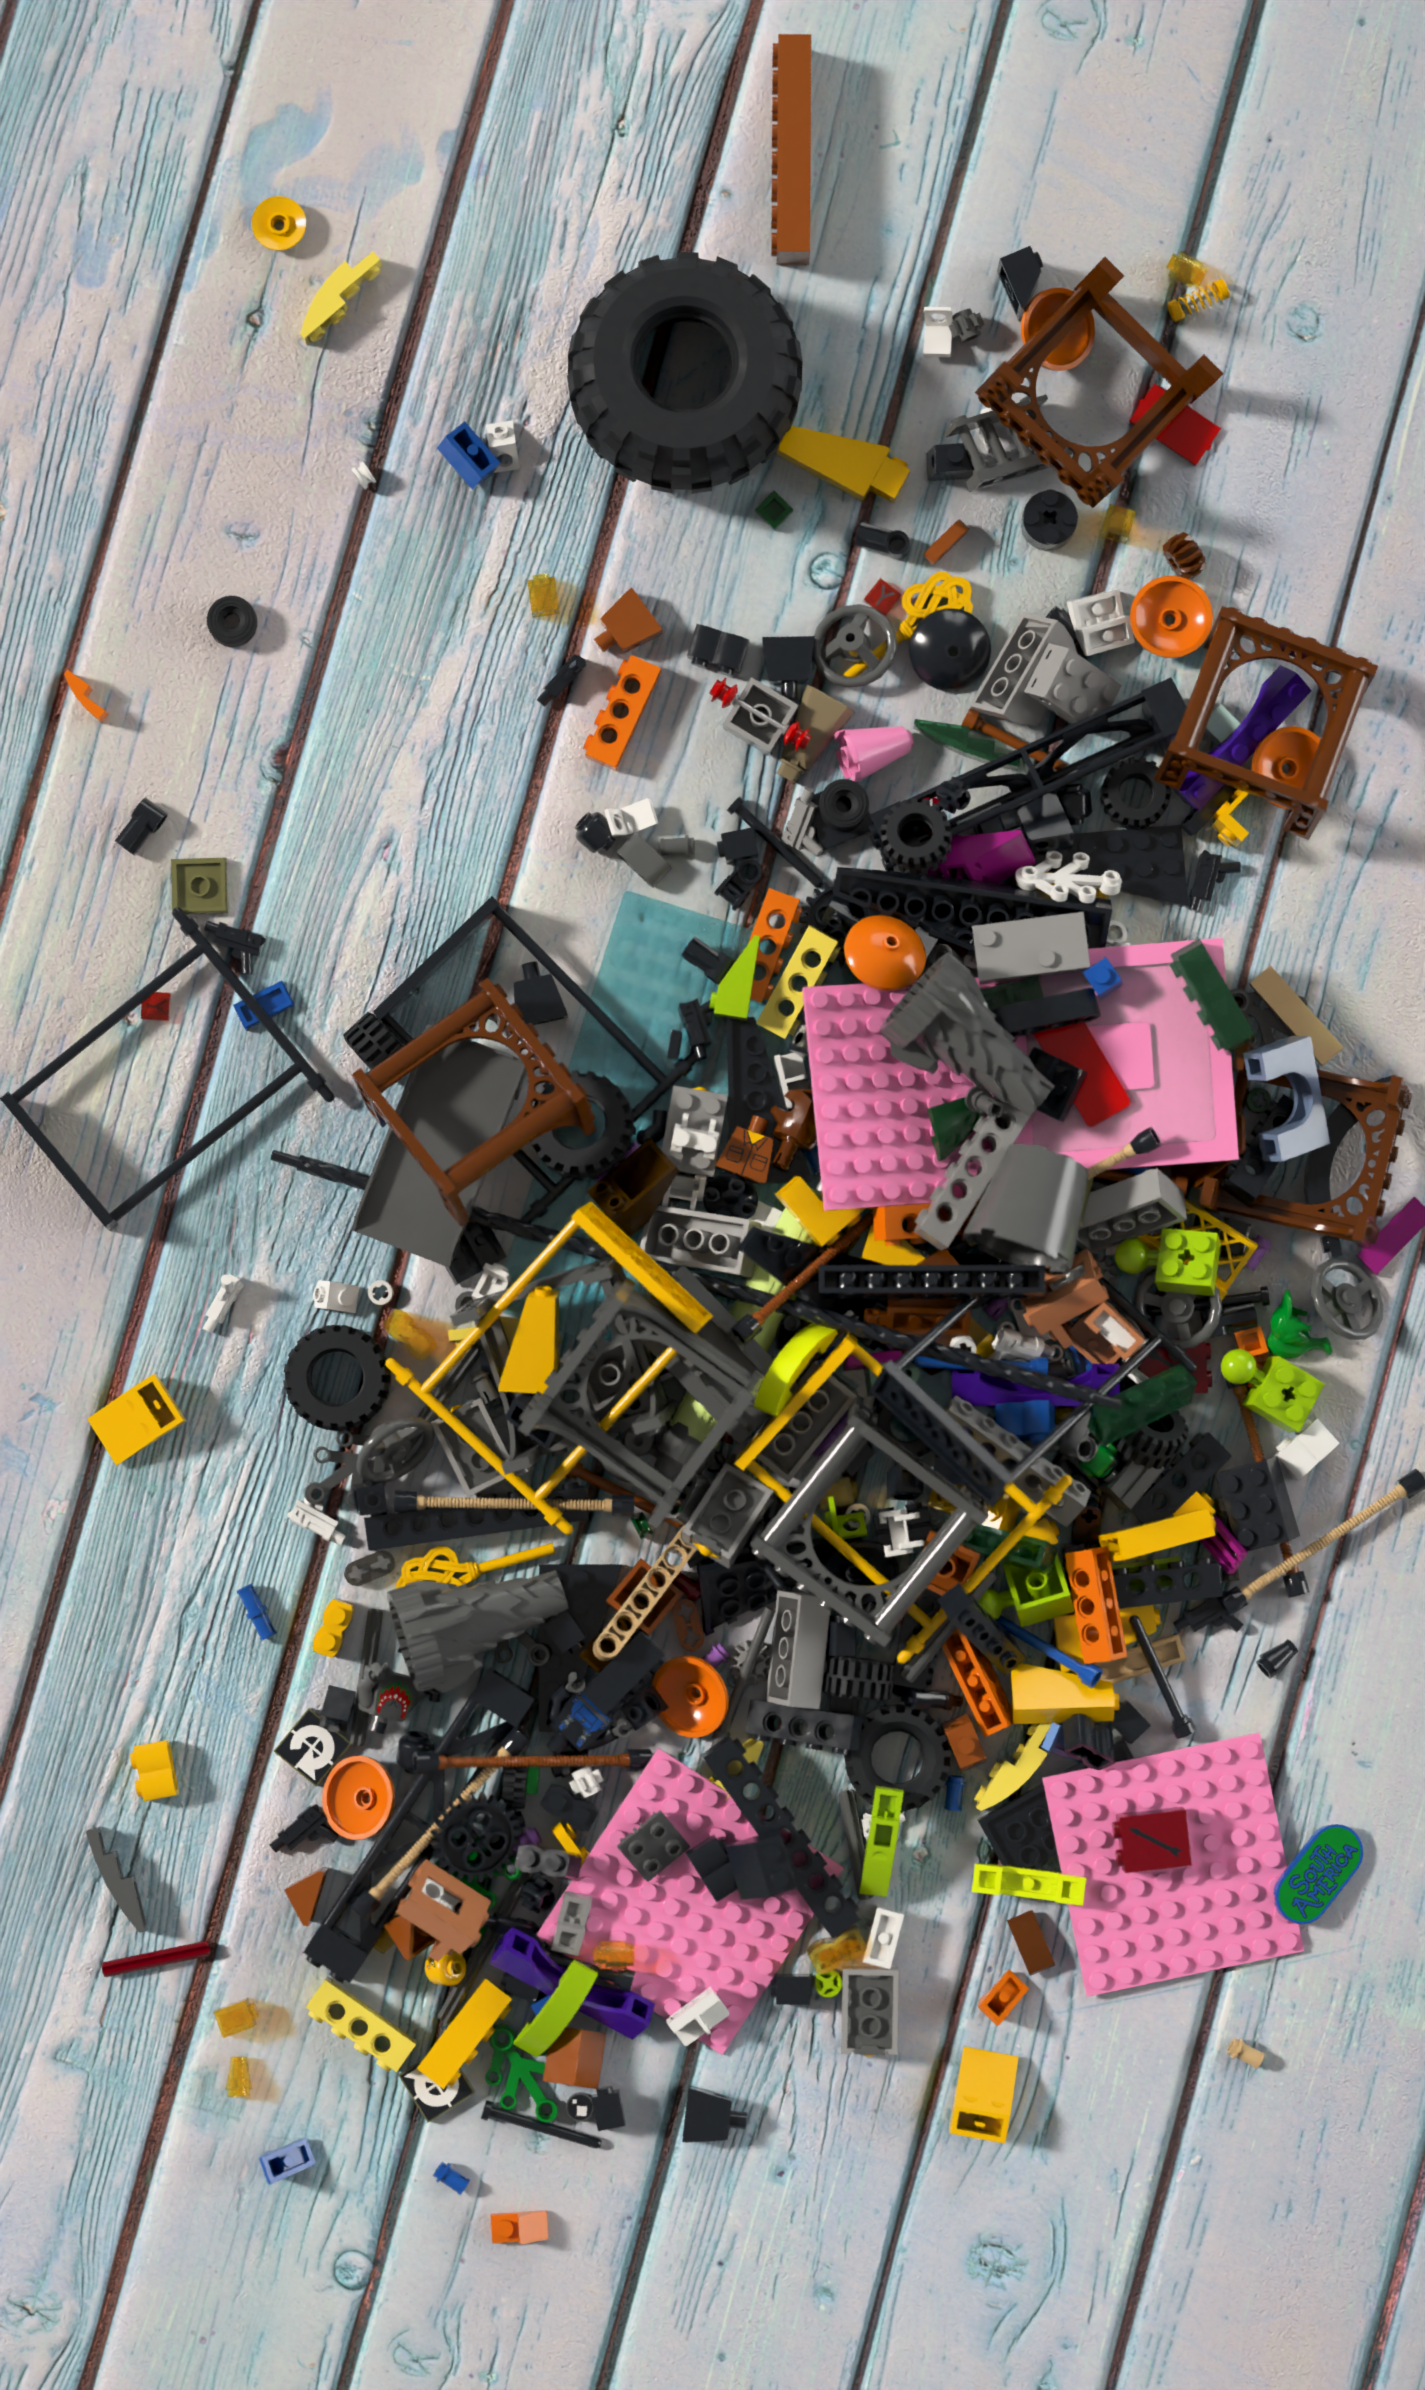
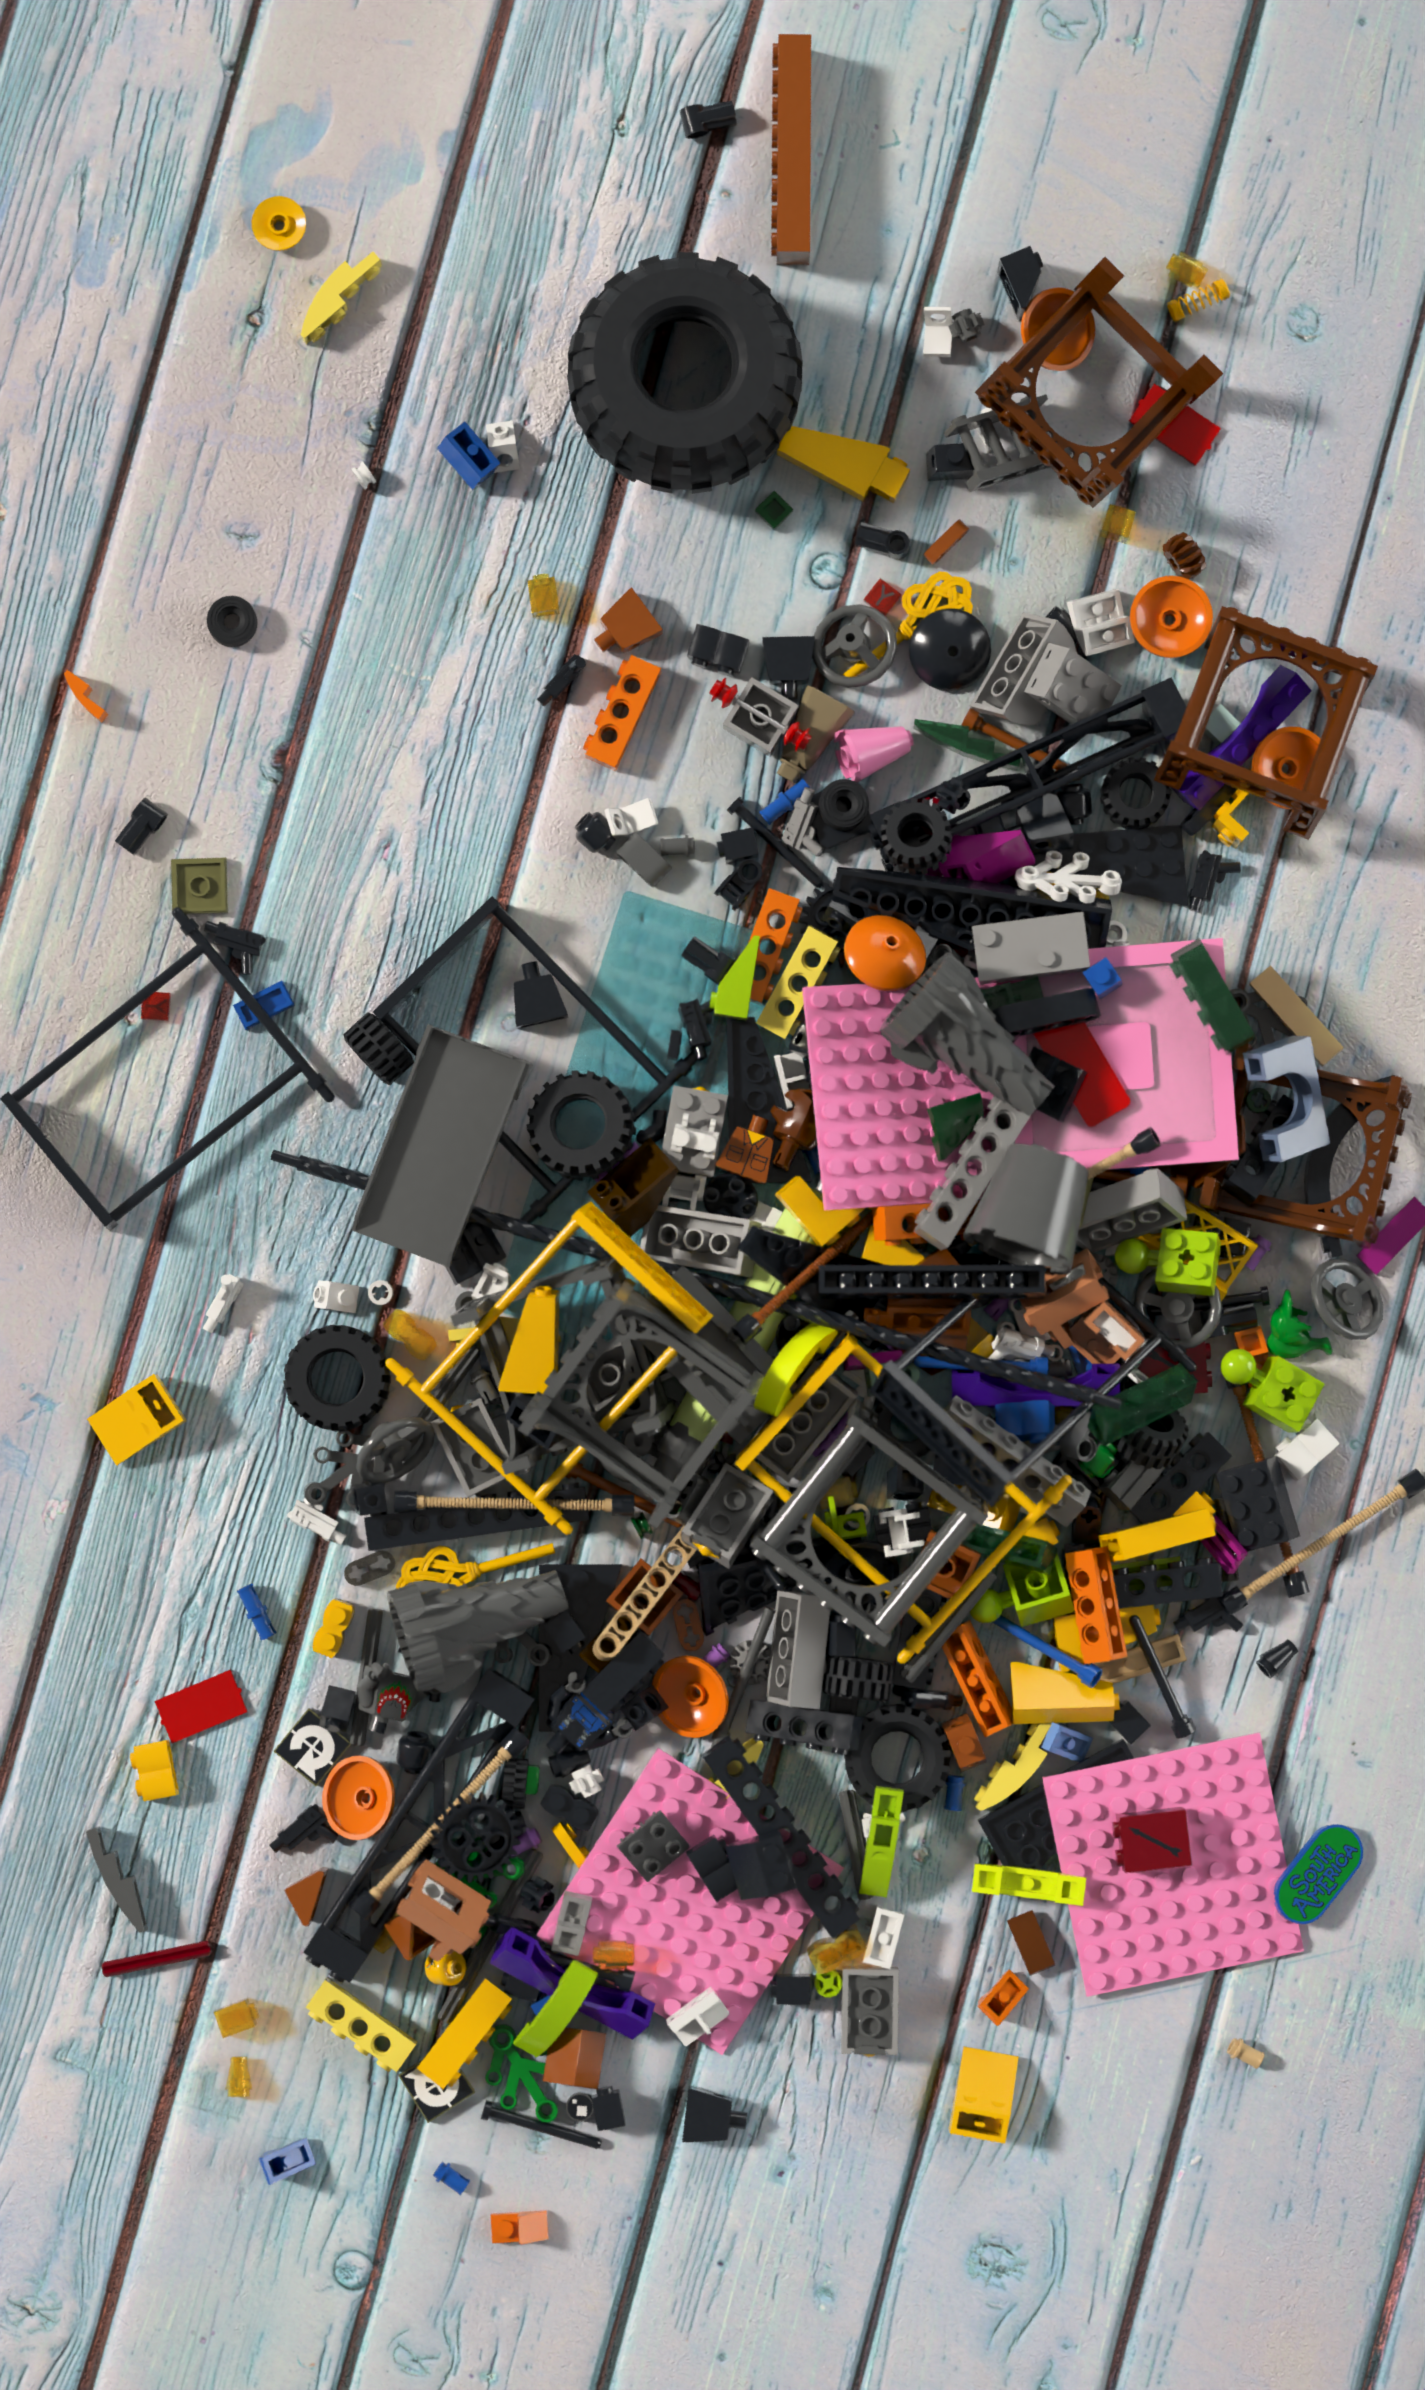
(201, 1706): none -> red piece
(429, 1762): dark orange hose -> none
(548, 1862): black brick -> none
(561, 1108): reddish brown arch -> none
(701, 119): none -> black piece
(783, 803): none -> blue pin
(959, 1339): white bush -> none
(981, 1628): black brick -> none
(983, 1102): dark grey pin -> none
(1049, 504): black brick -> none
(1088, 1742): black brick -> none

